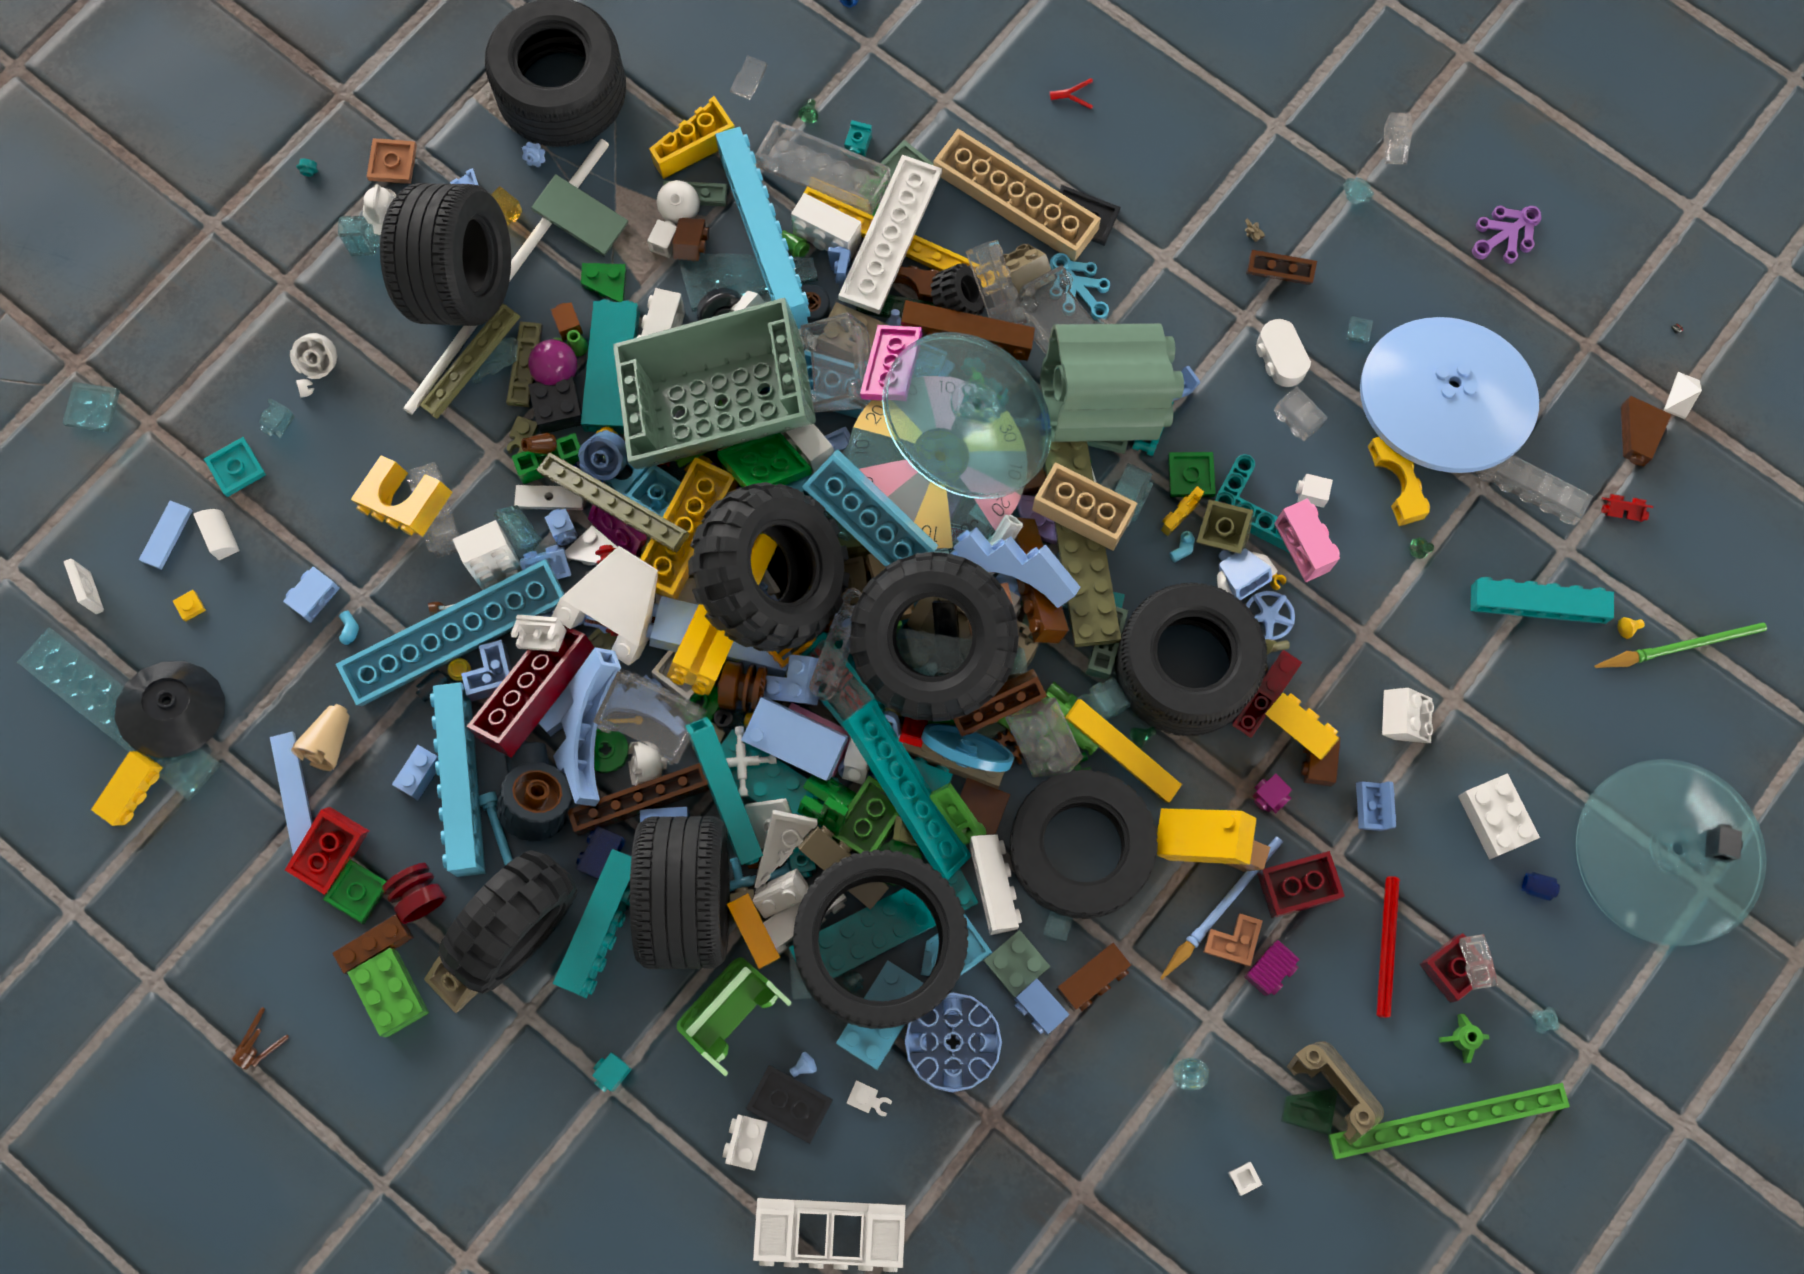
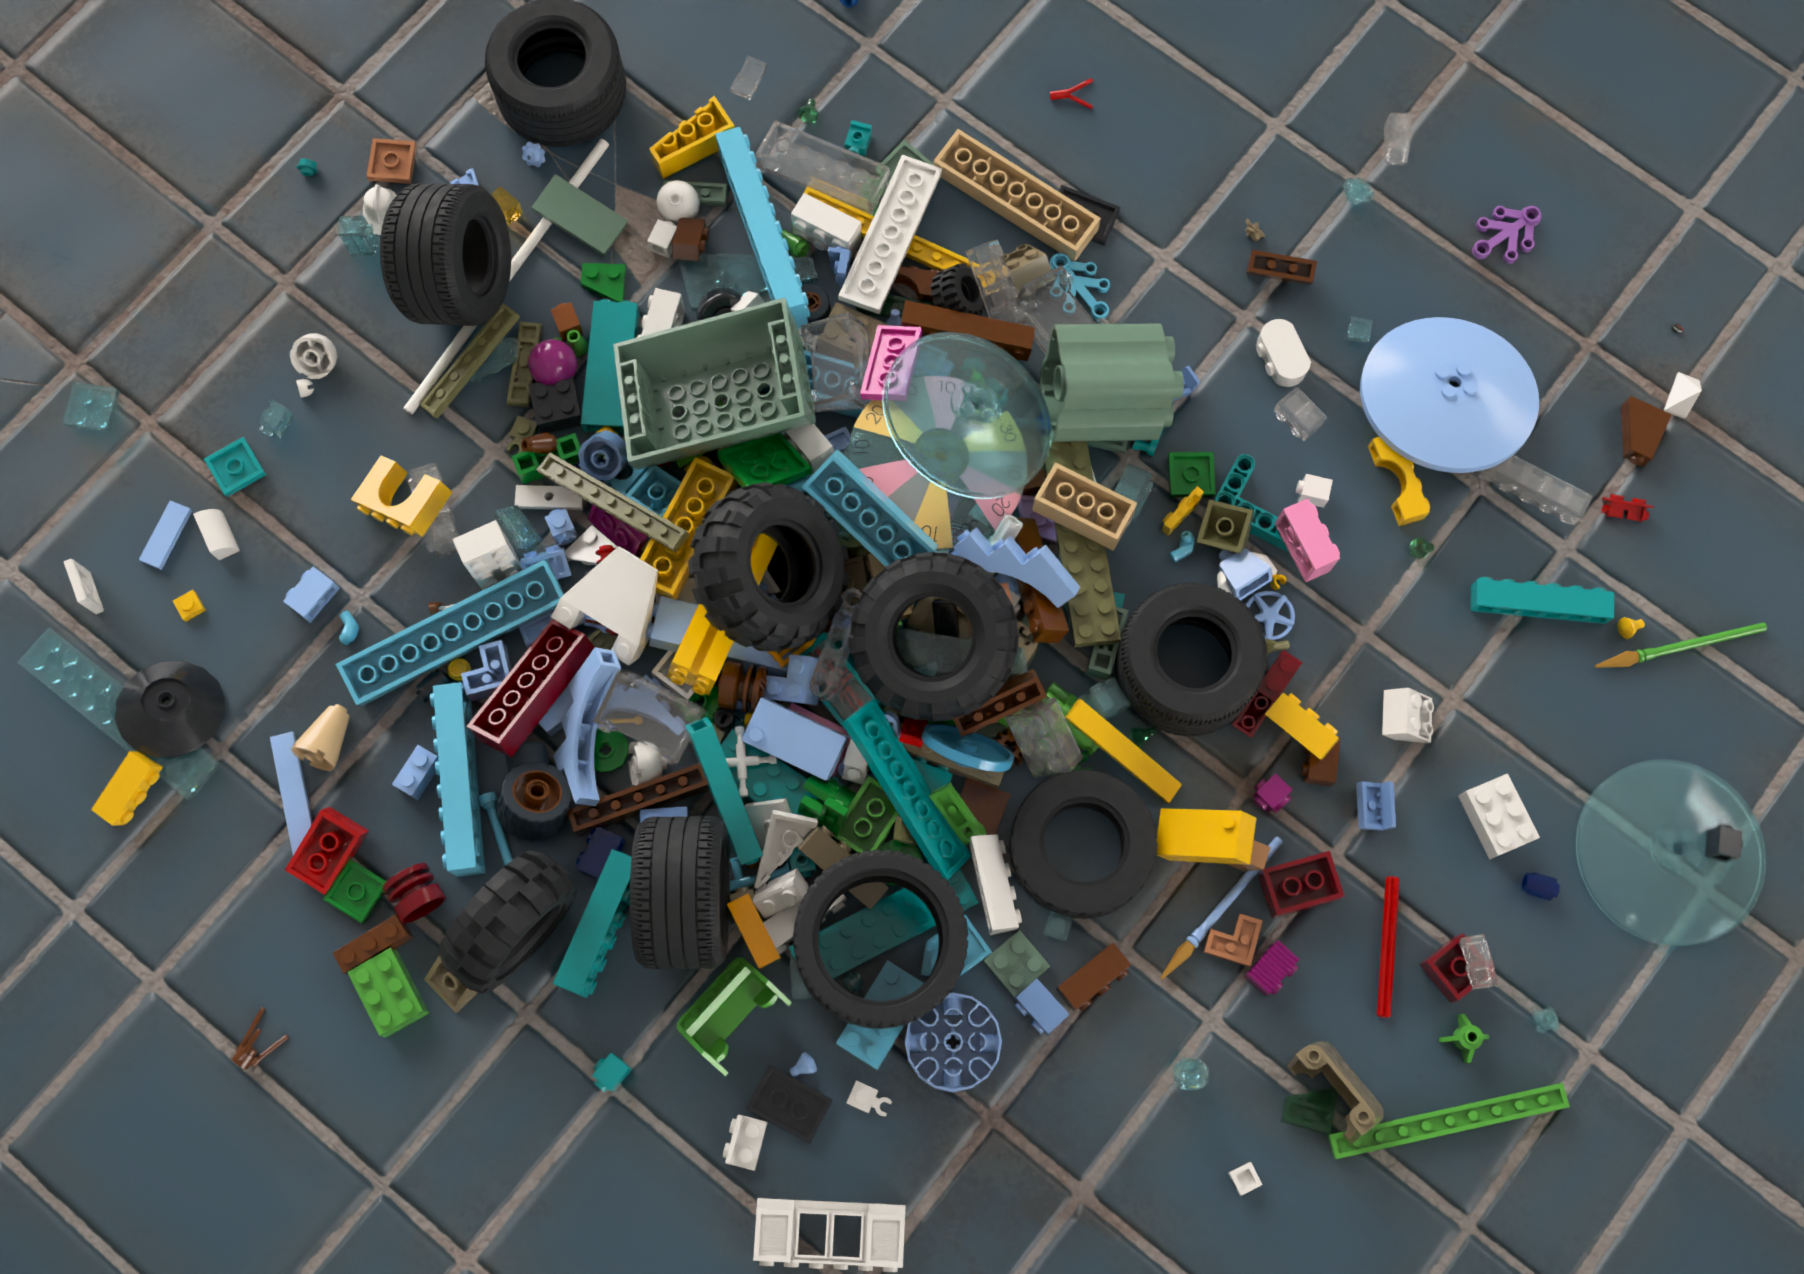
(538, 633): white hinge -> none

